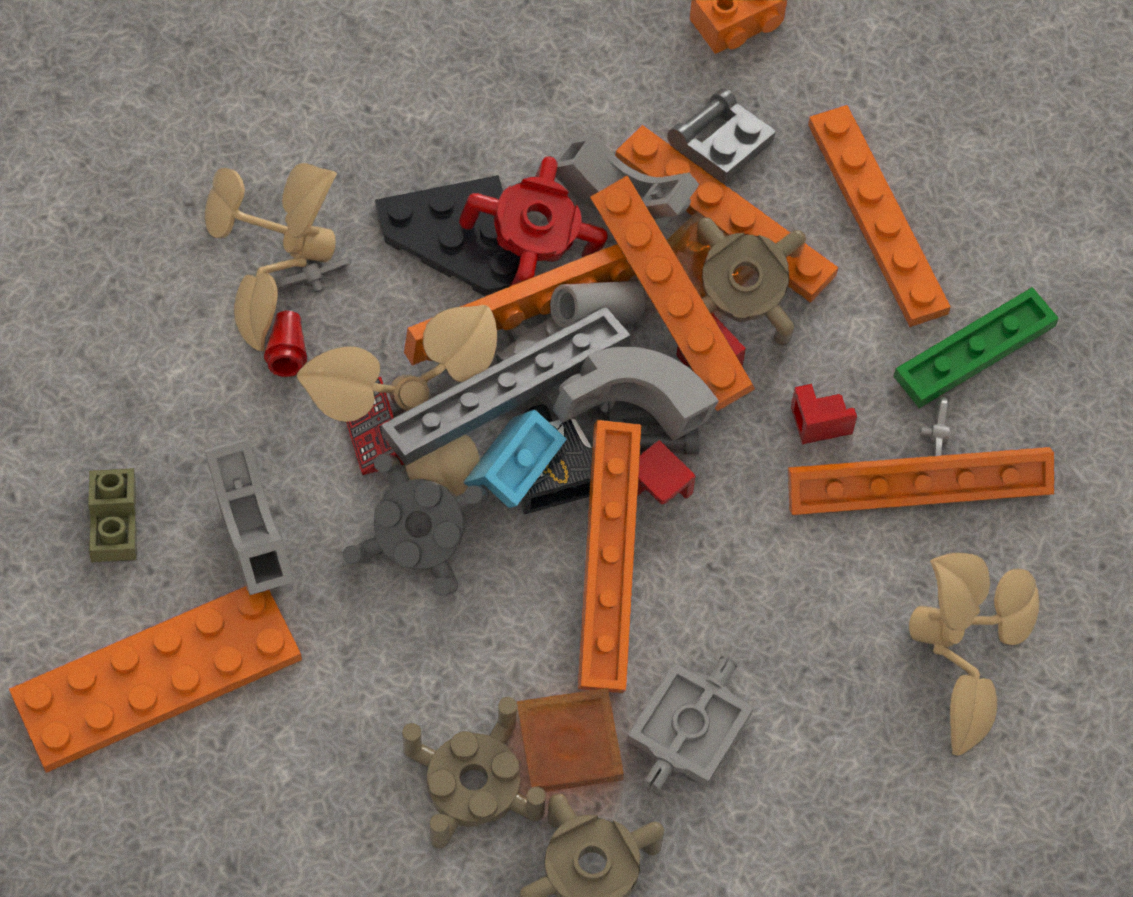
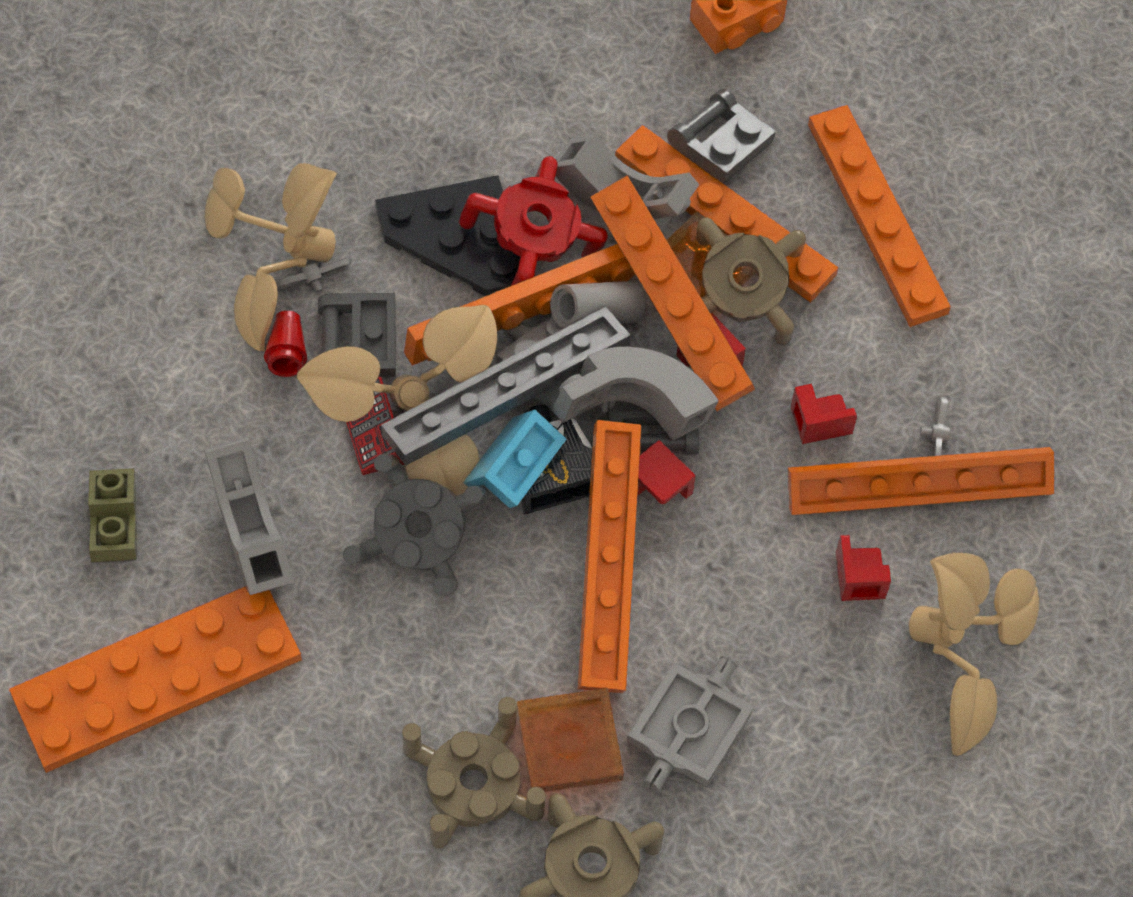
(371, 324): none -> dark grey plate
(861, 572): none -> red panel
(975, 347): green plate -> none

